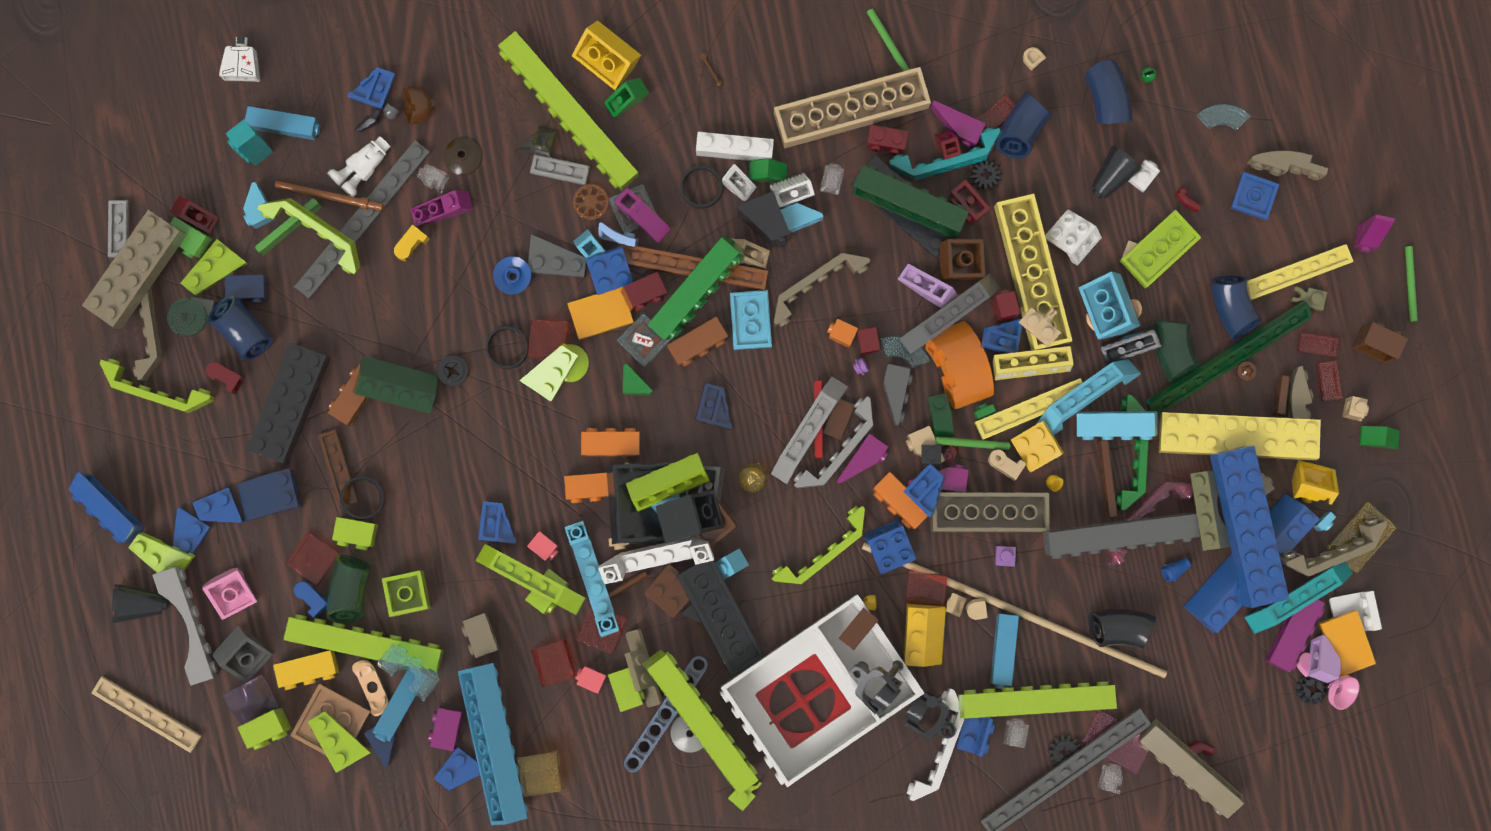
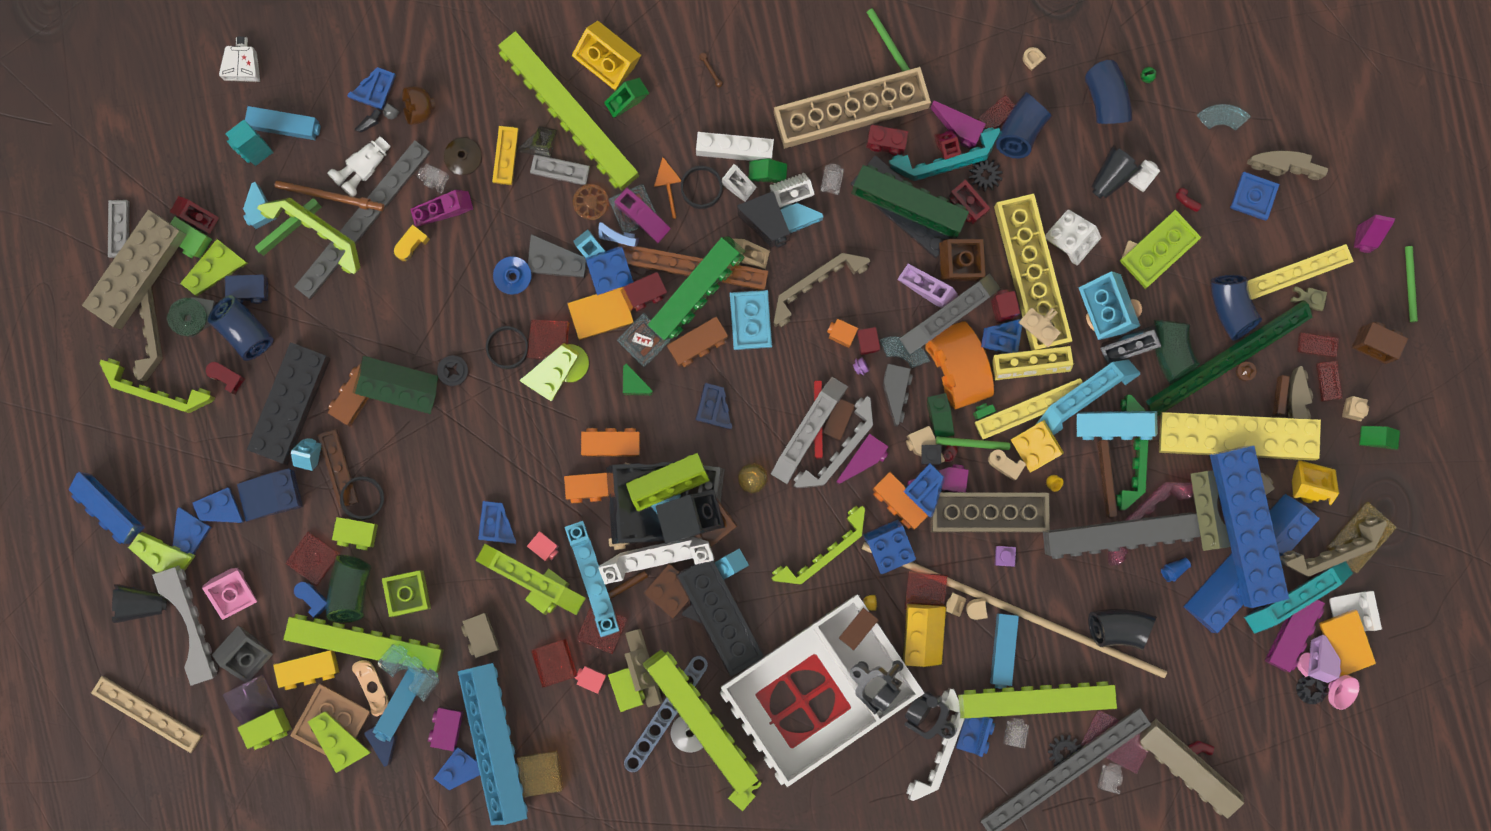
(306, 454): none -> medium azure slope
(505, 155): none -> yellow plate
(666, 177): none -> orange piece
(1324, 522): medium azure plate -> none

